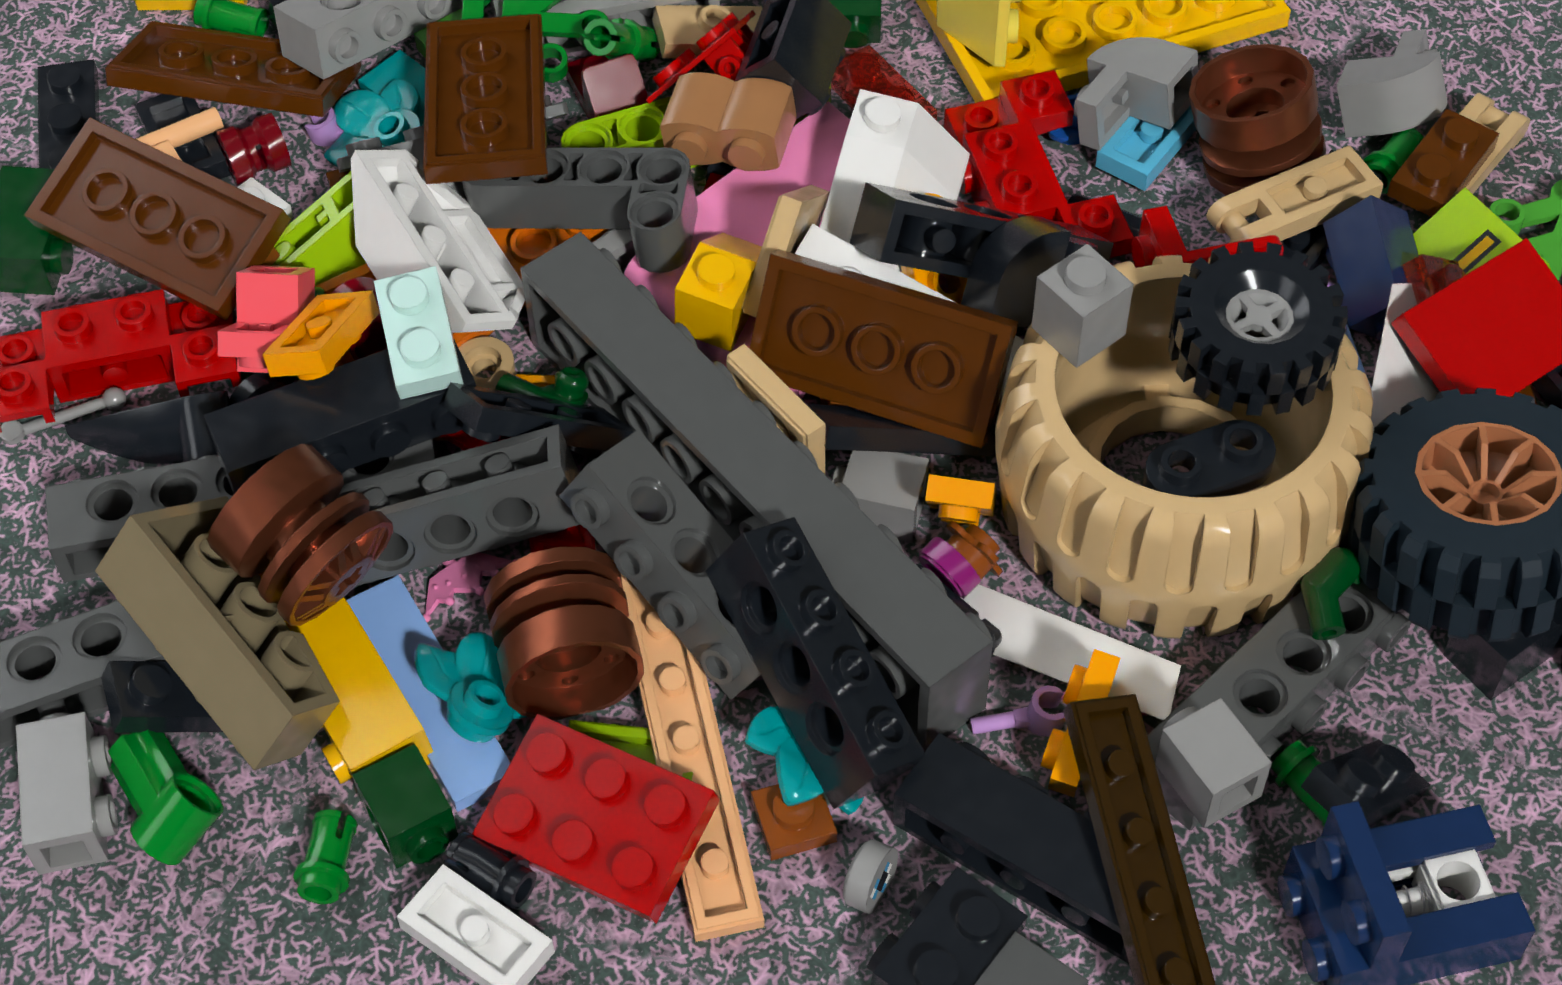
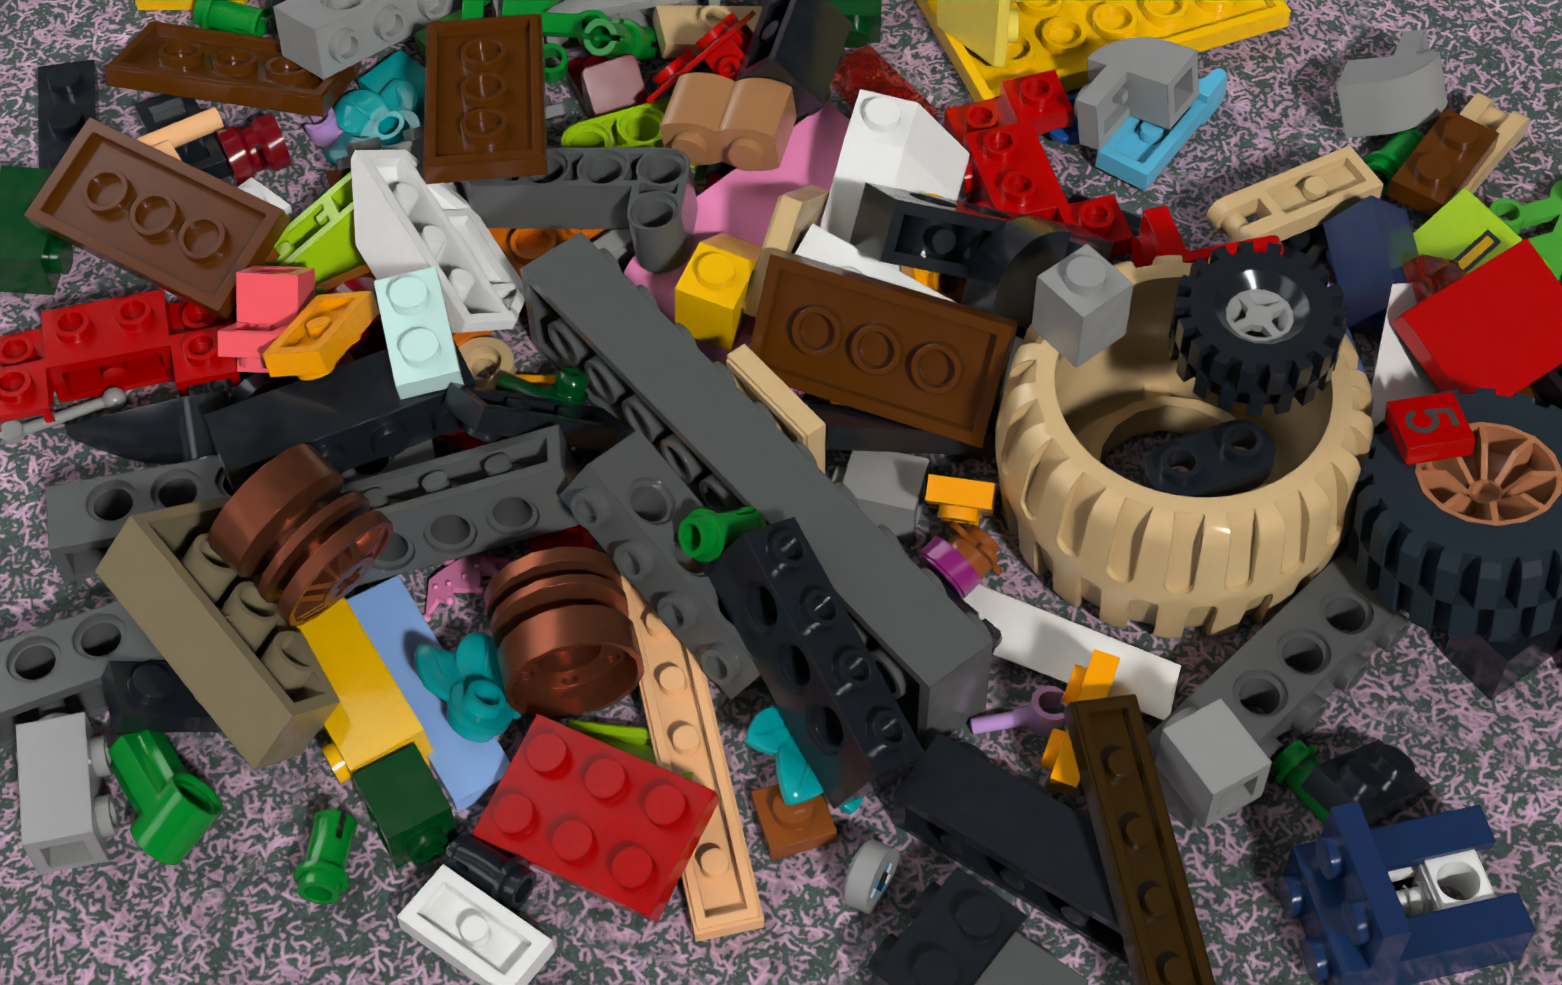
(709, 533): none -> green pin
(1255, 115): copper wheel -> none
(1322, 590): dark green arm -> none
(1429, 428): none -> red tile

